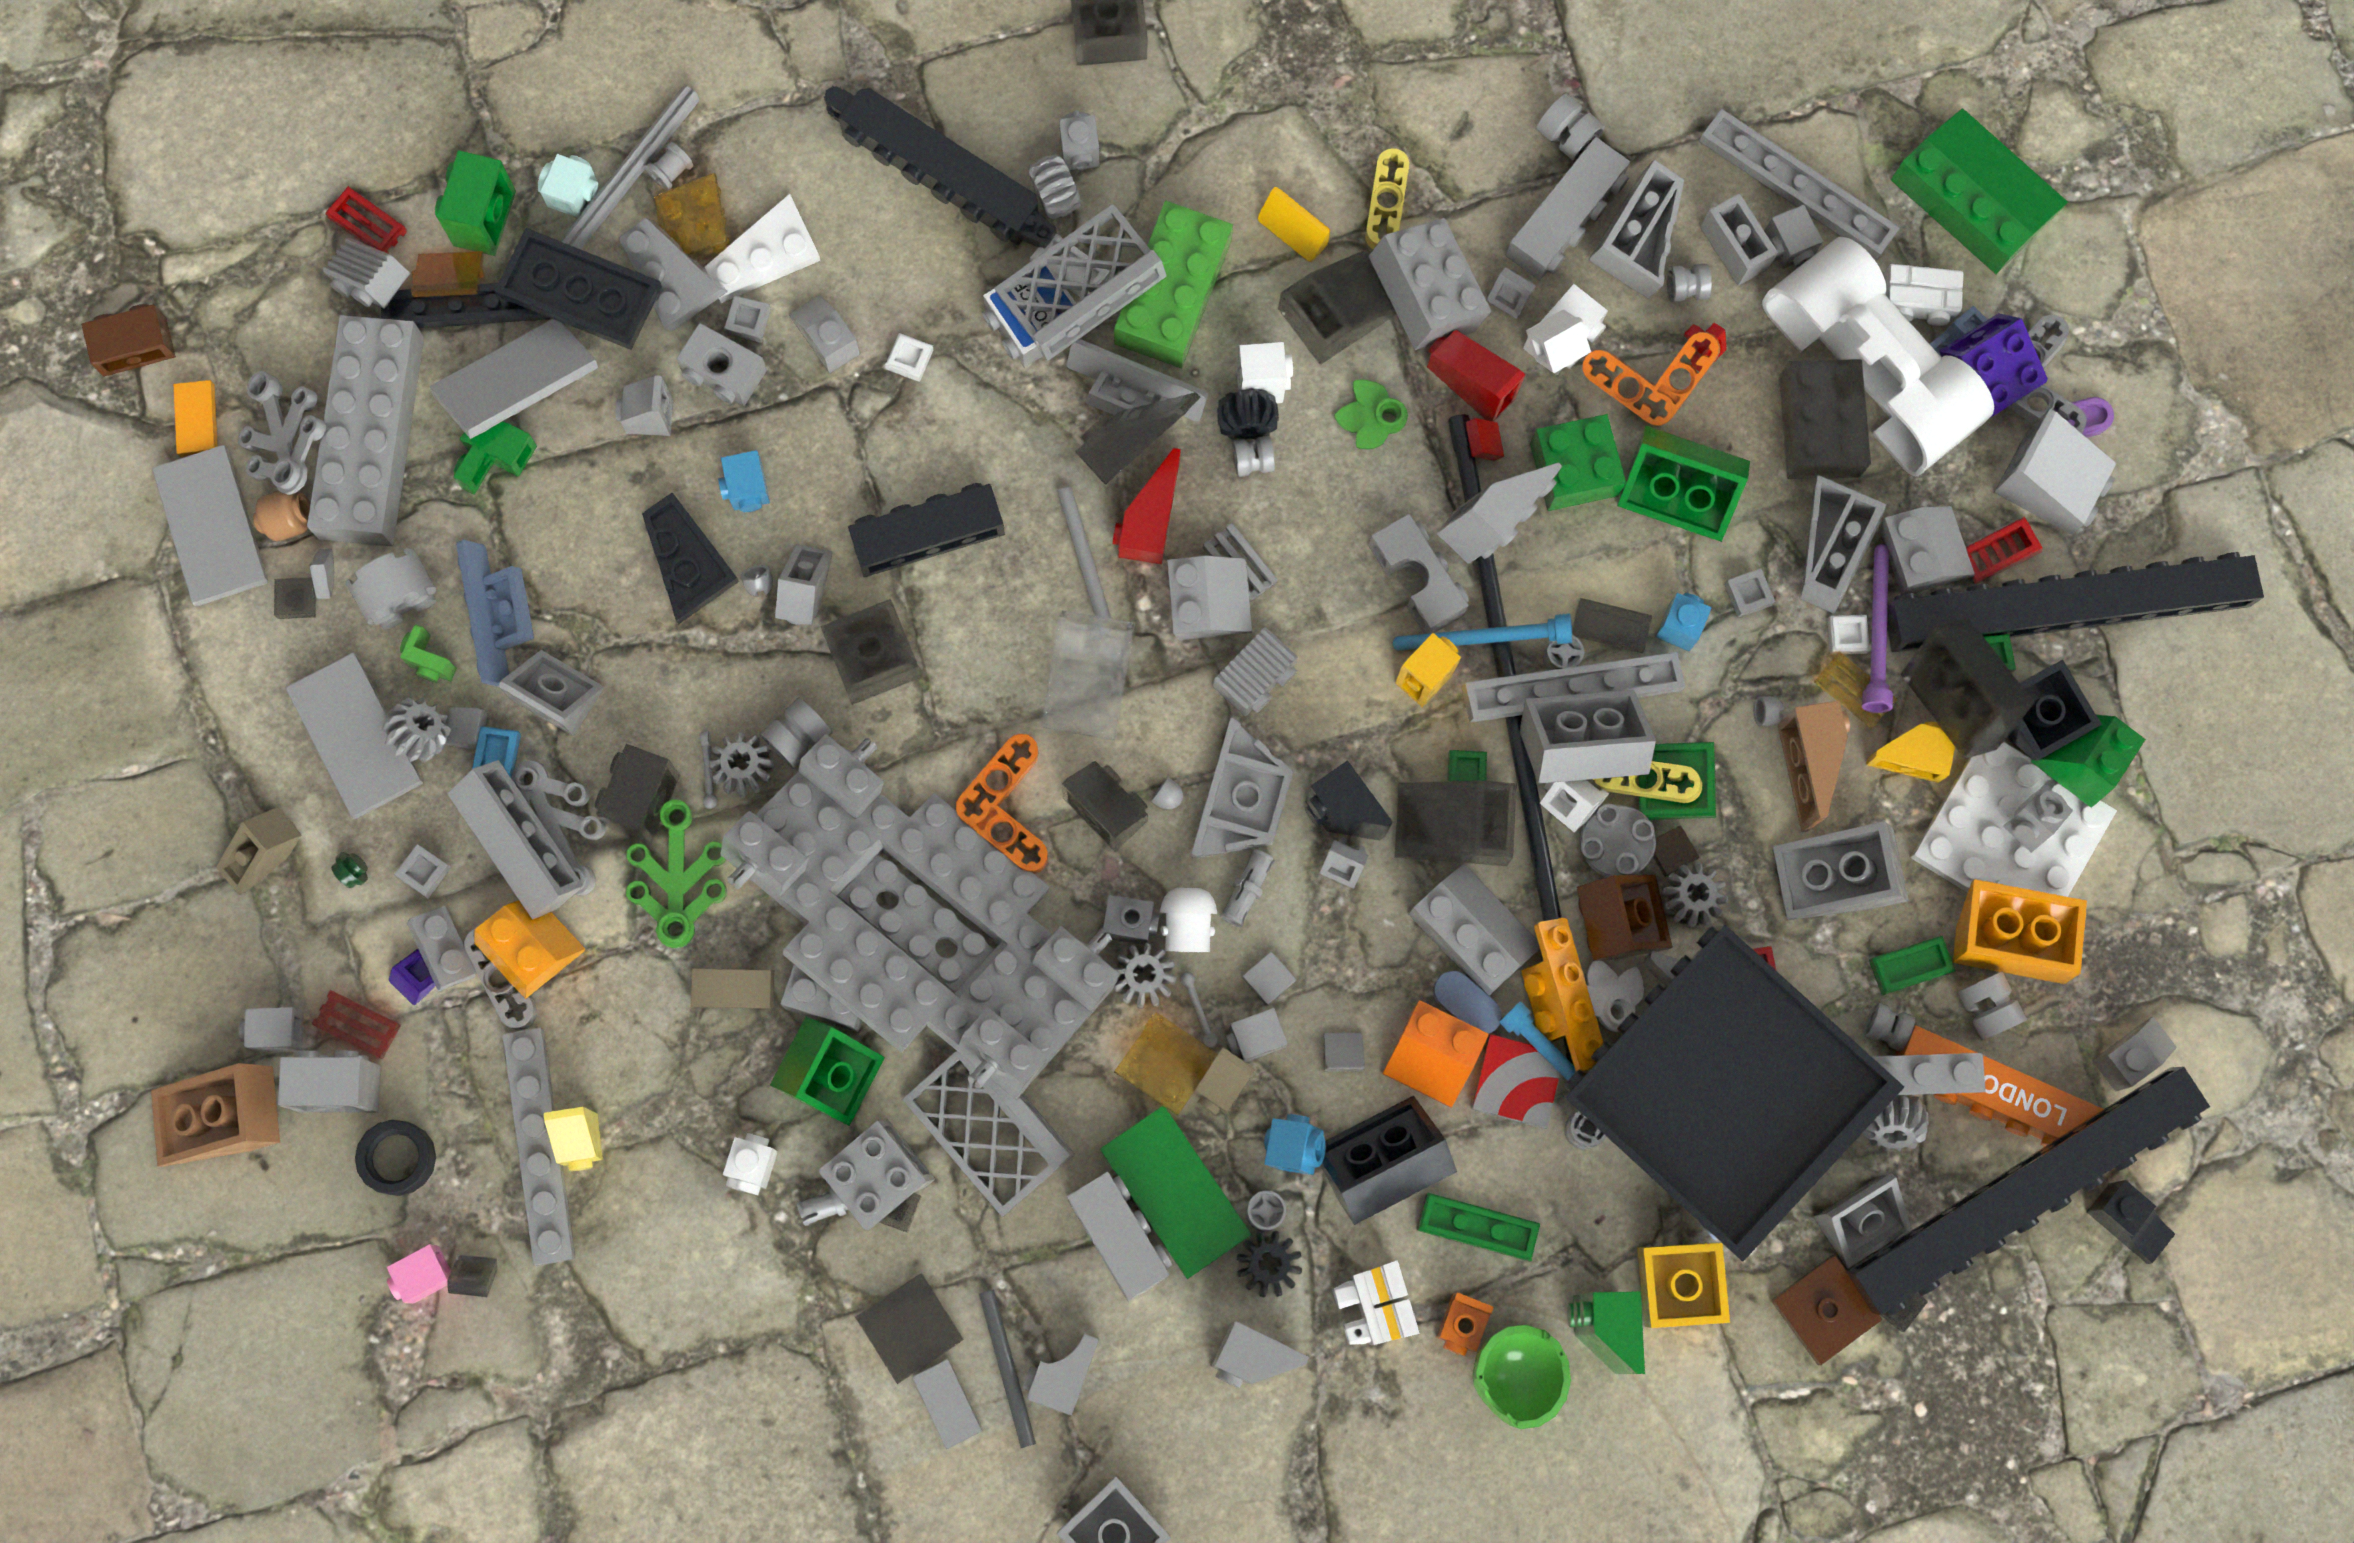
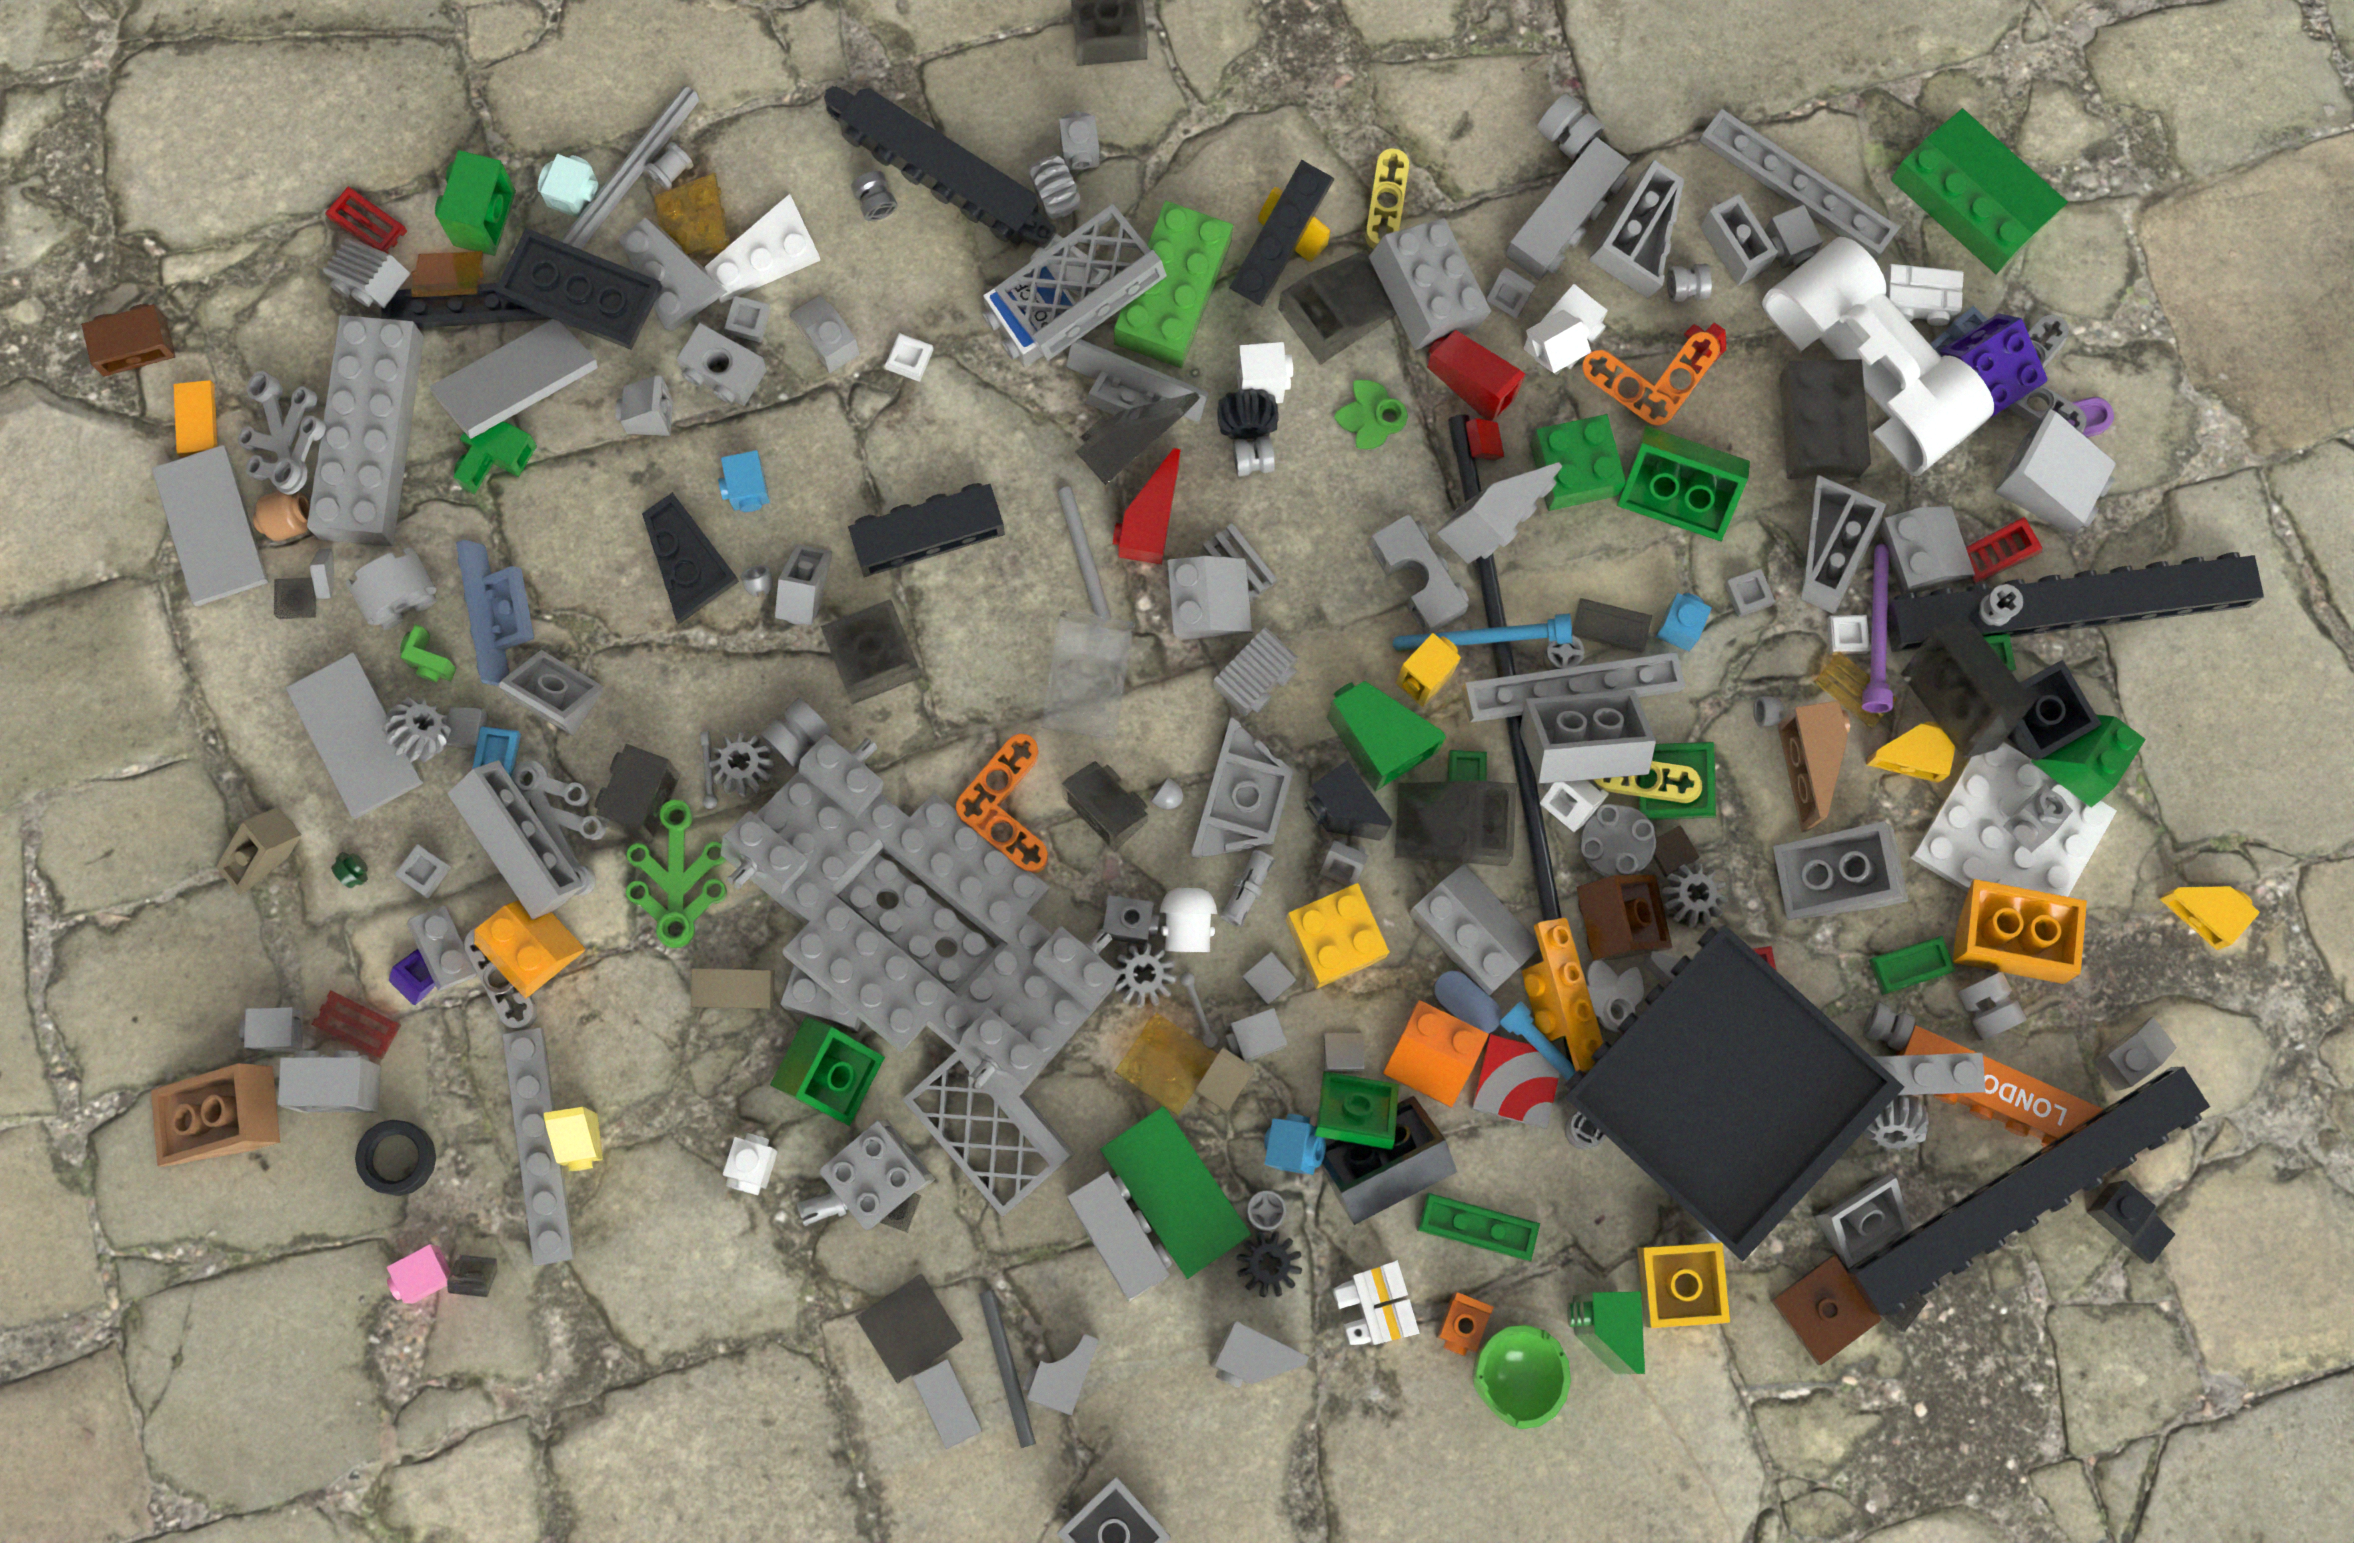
(873, 194): none -> flat silver wheel
(1282, 233): none -> black plate
(1337, 935): none -> yellow brick
(1357, 1110): none -> green tile
(1381, 733): none -> green slope
(2010, 609): none -> light grey bush
(2213, 912): none -> yellow slope

